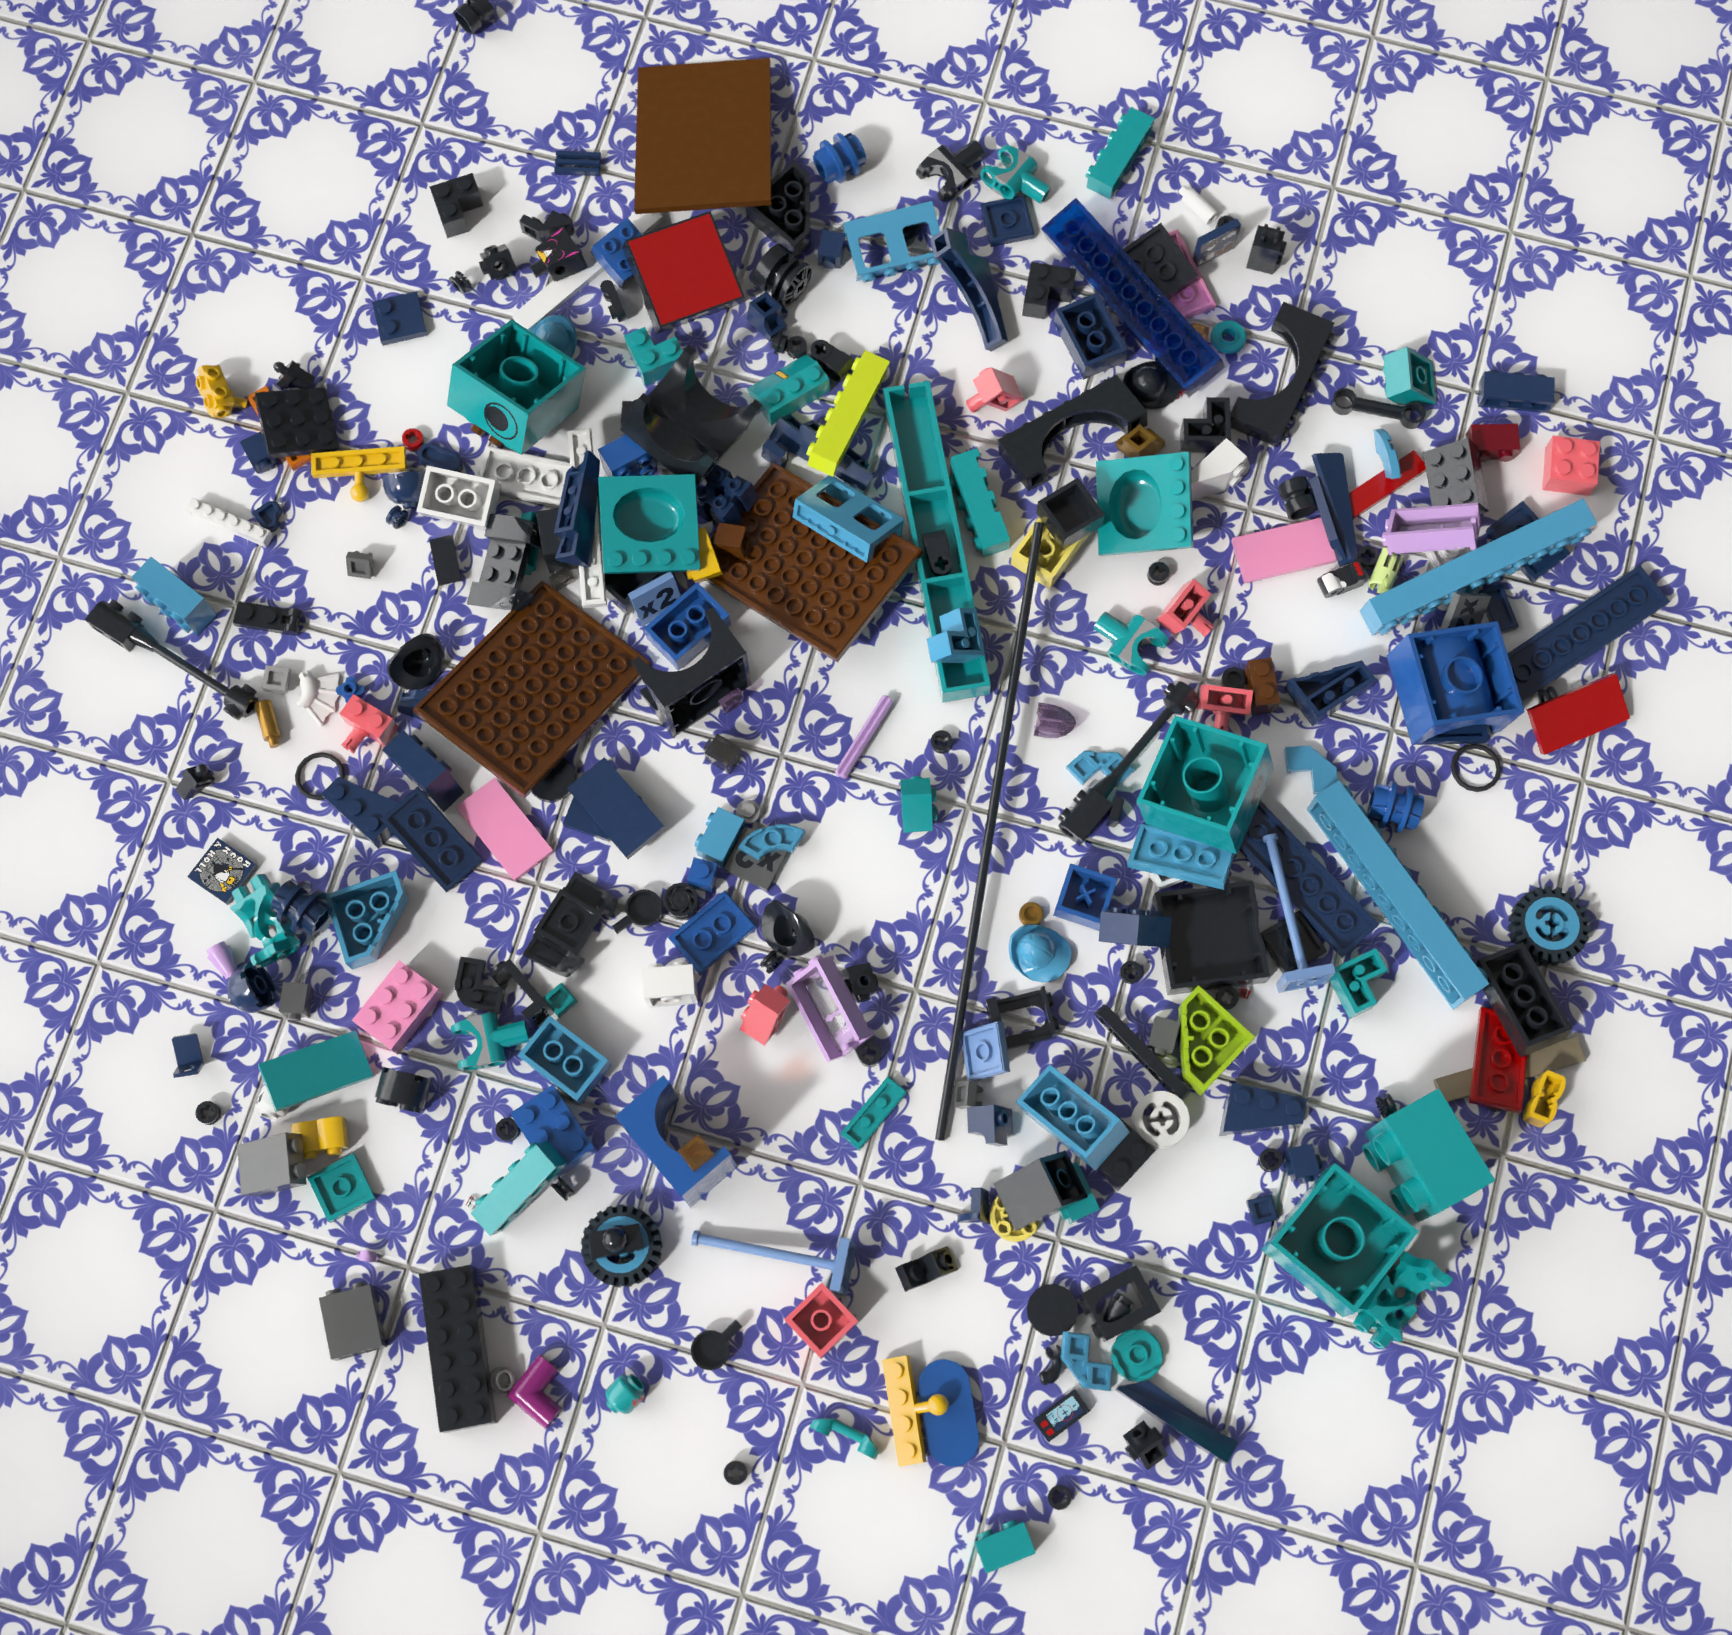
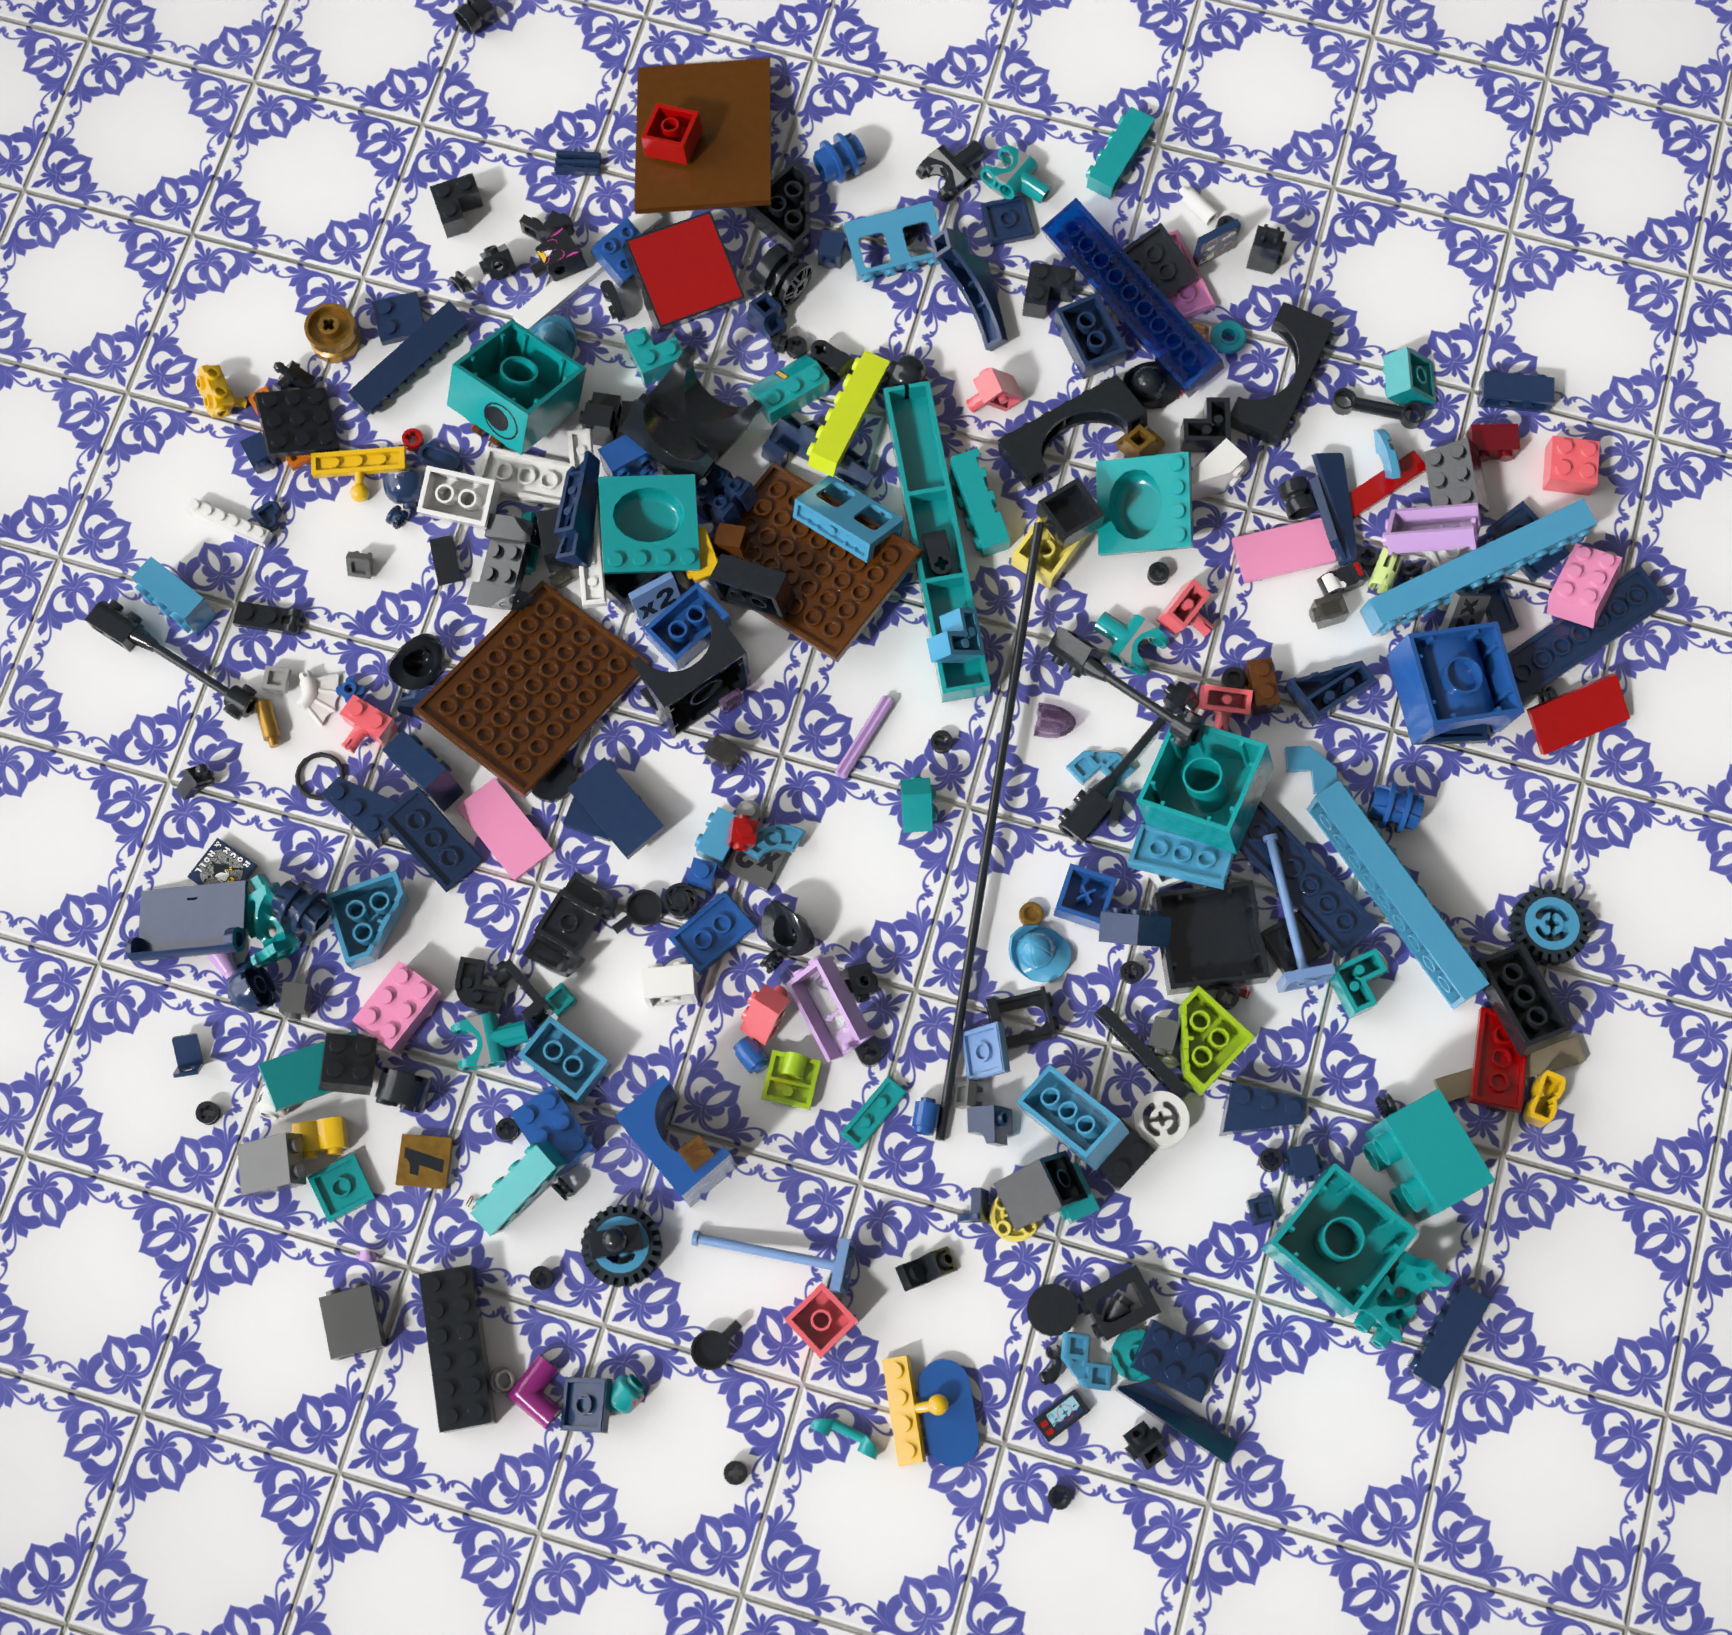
(190, 921): none -> door
(332, 333): none -> pearl gold wheel
(347, 1064): none -> black piece
(407, 358): none -> dark blue brick
(424, 1161): none -> pearl gold tile
(533, 1280): none -> black bush
(586, 1404): none -> tile
(602, 416): none -> black brick
(672, 133): none -> red brick
(742, 833): none -> red brick
(751, 1055): none -> blue brick
(753, 586): none -> black brick
(791, 1079): none -> lime plate
(906, 371): none -> black plant
(925, 1116): none -> blue brick
(1004, 1546): teal brick -> none
(1086, 660): none -> black bar
(1176, 1361): none -> dark blue plate
(1328, 610): none -> clear smoke brick
(1412, 571): none -> black bush
(1448, 1337): none -> dark blue brick
(1463, 784): black piece -> none
(1584, 585): none -> bright pink brick

